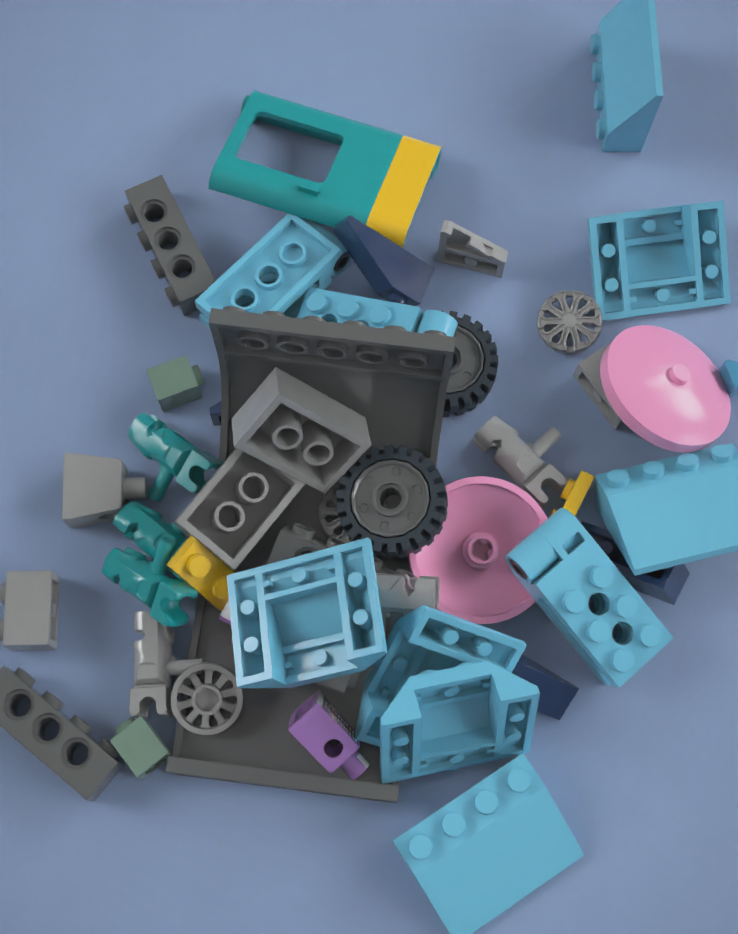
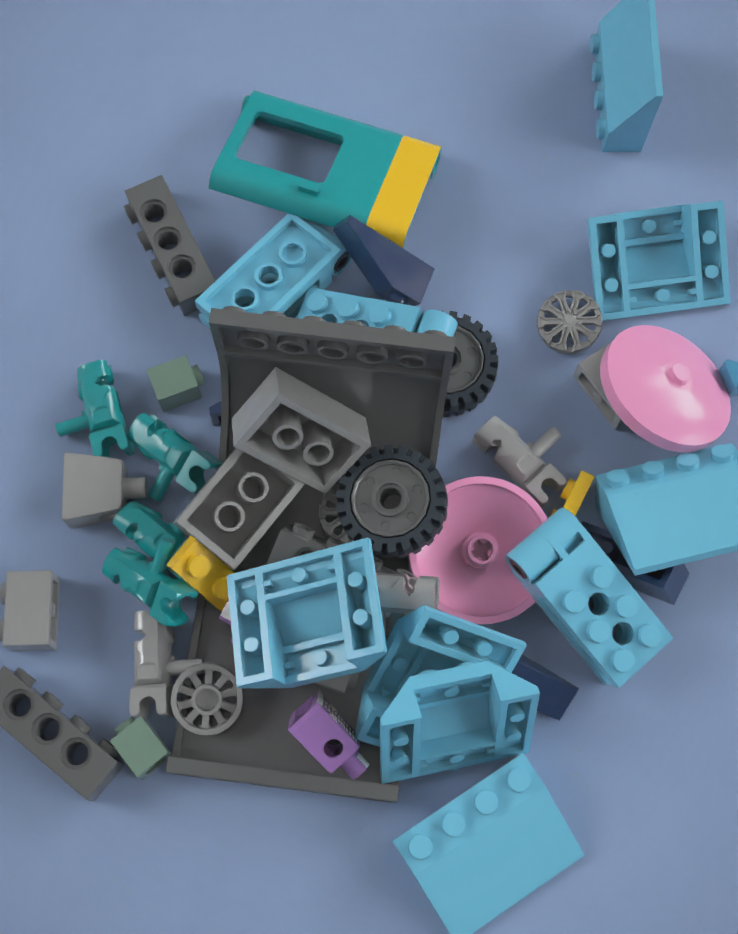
(101, 412): none -> teal piece
(469, 251): light grey wing -> none

